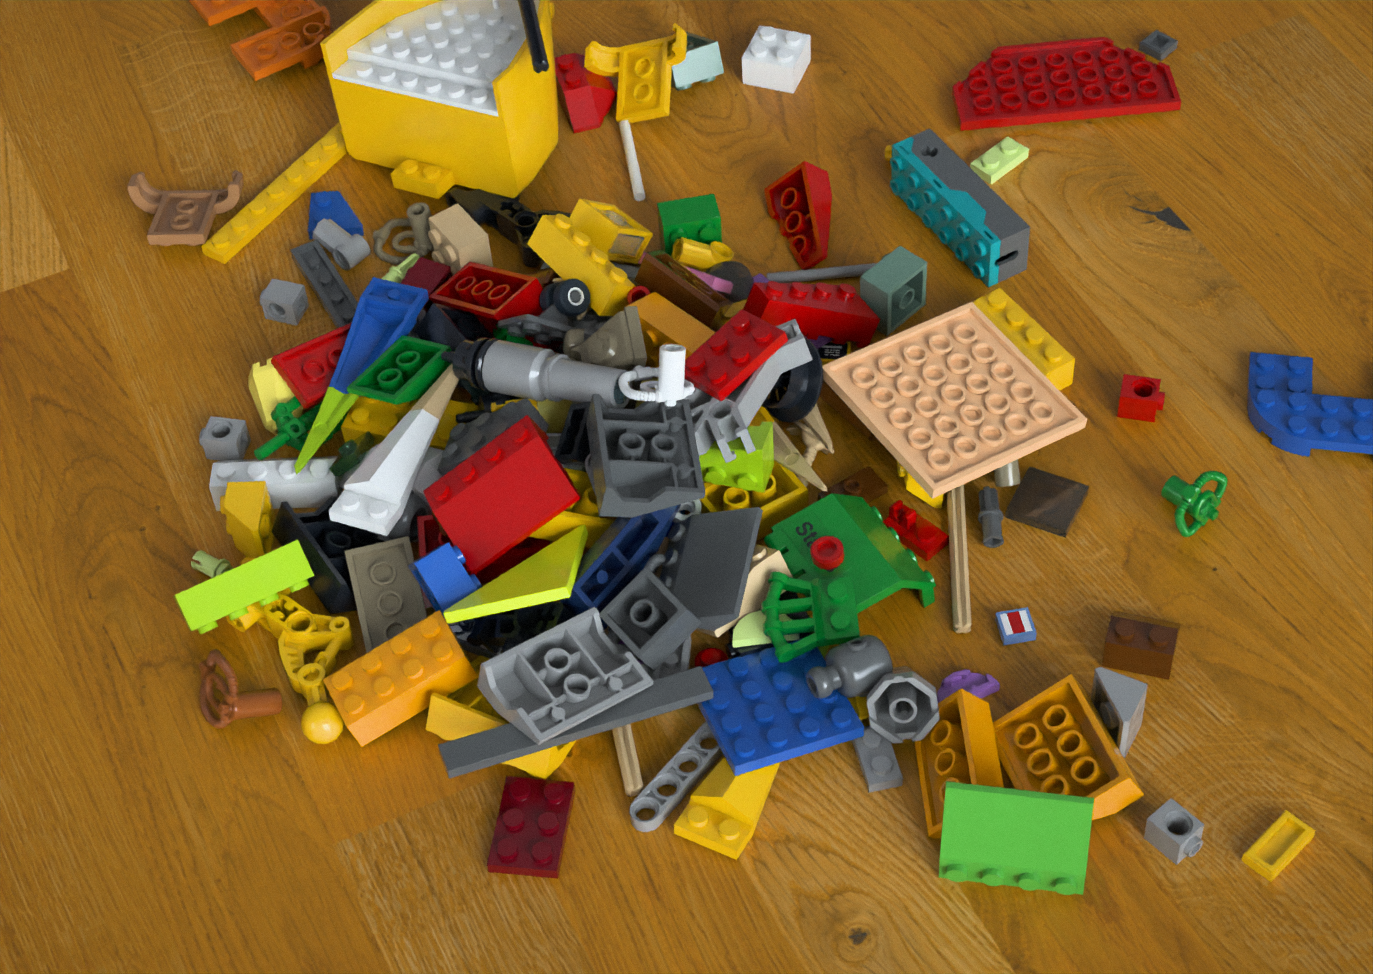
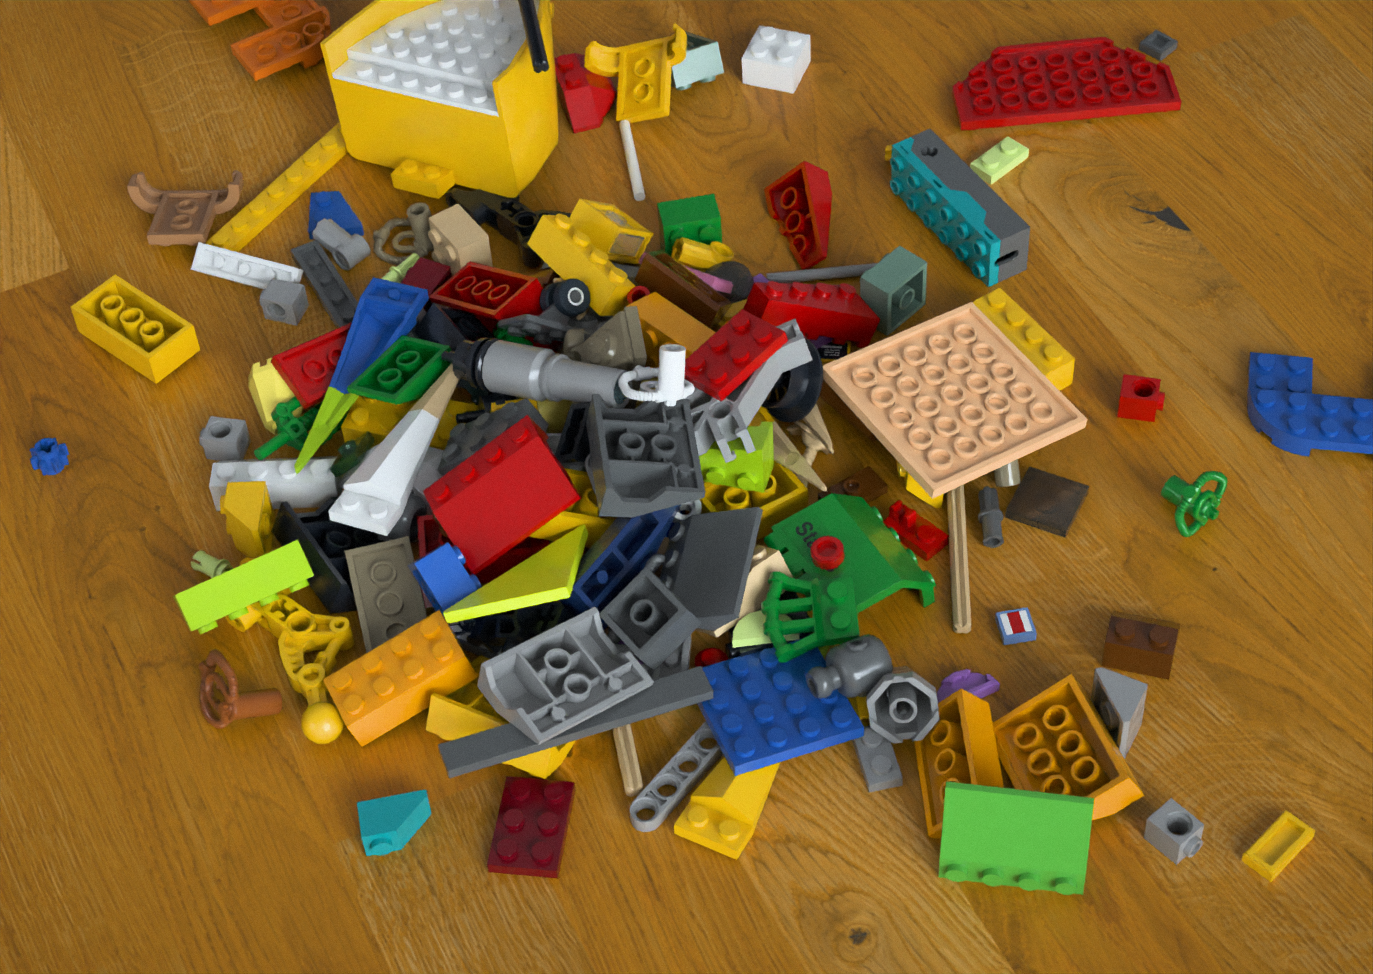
(49, 456): none -> blue gear
(135, 328): none -> yellow brick
(241, 267): none -> white tile
(392, 821): none -> teal slope

